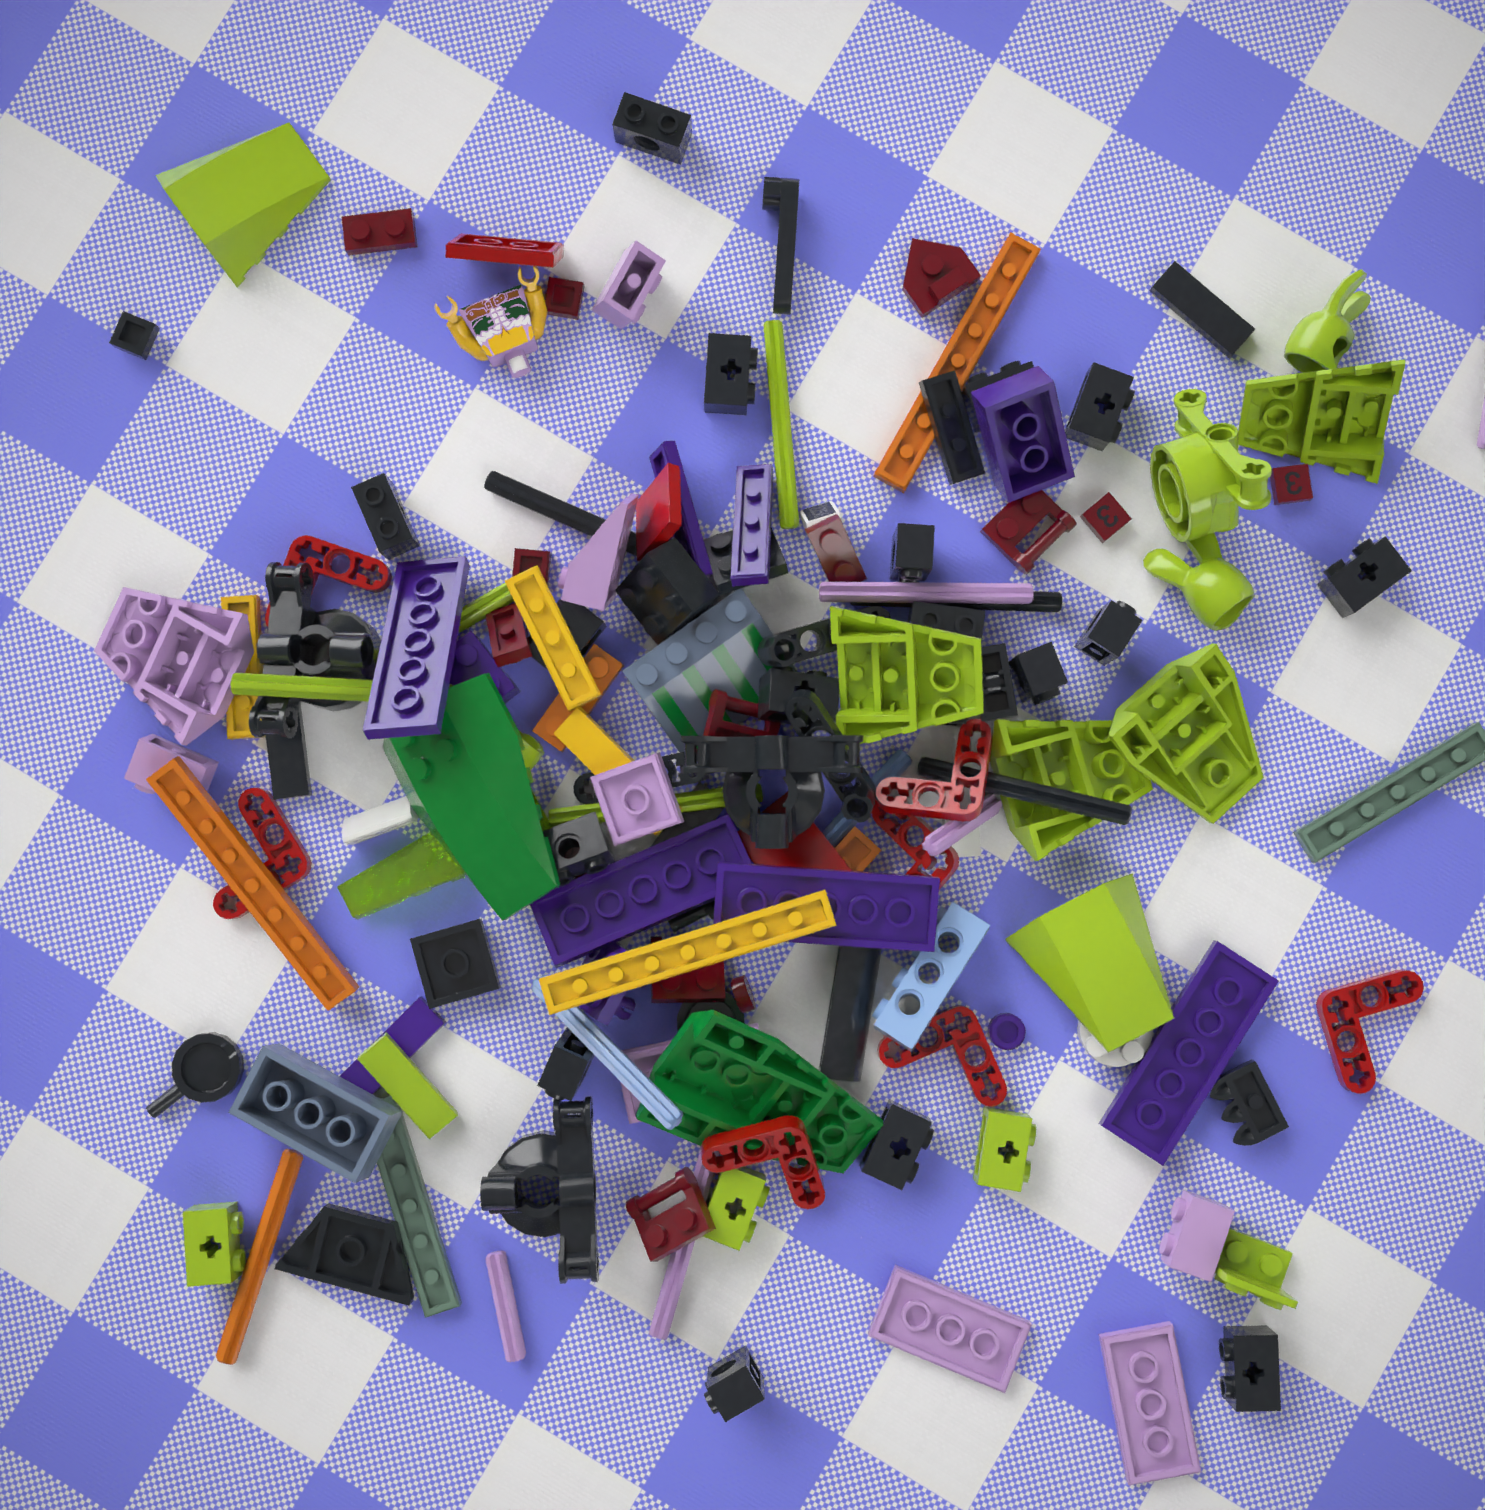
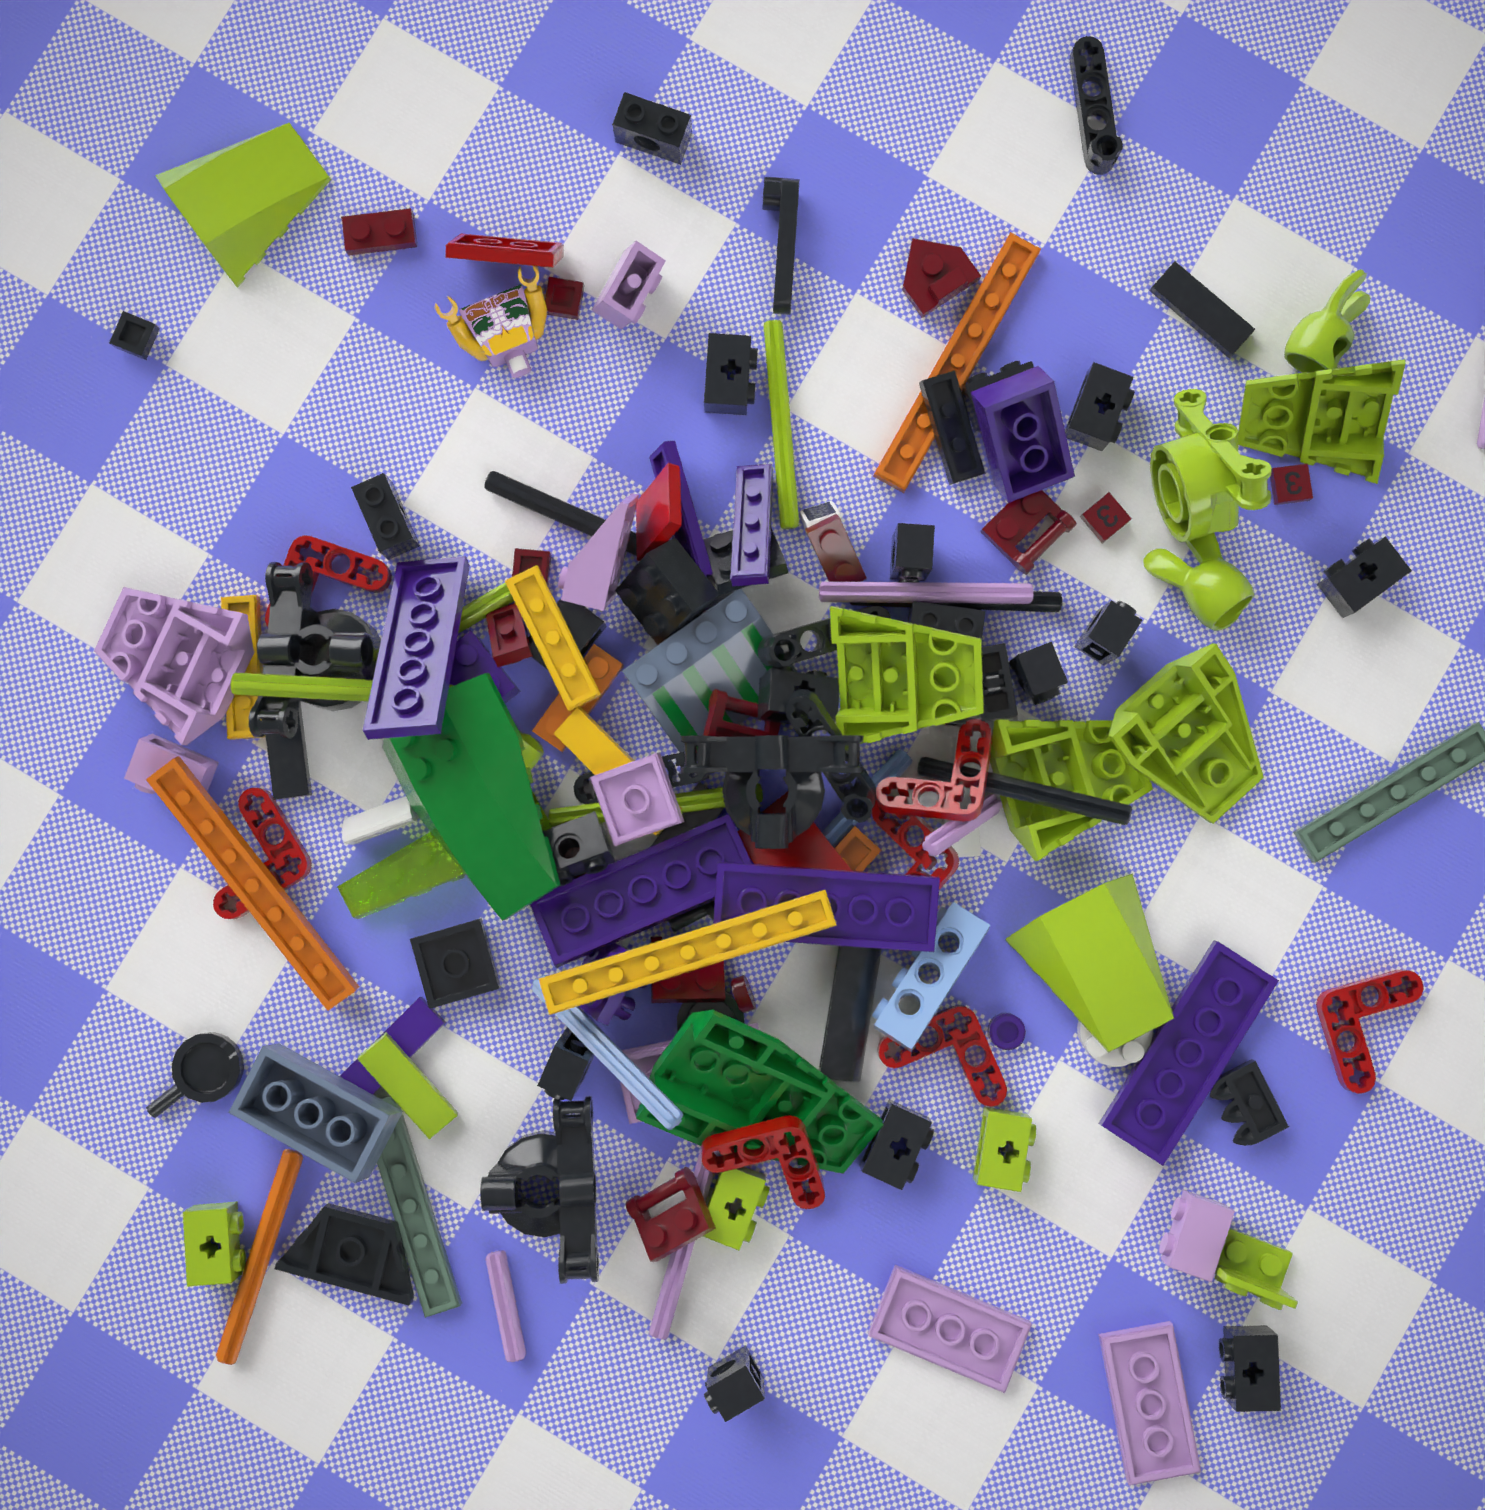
(1097, 105): none -> black beam

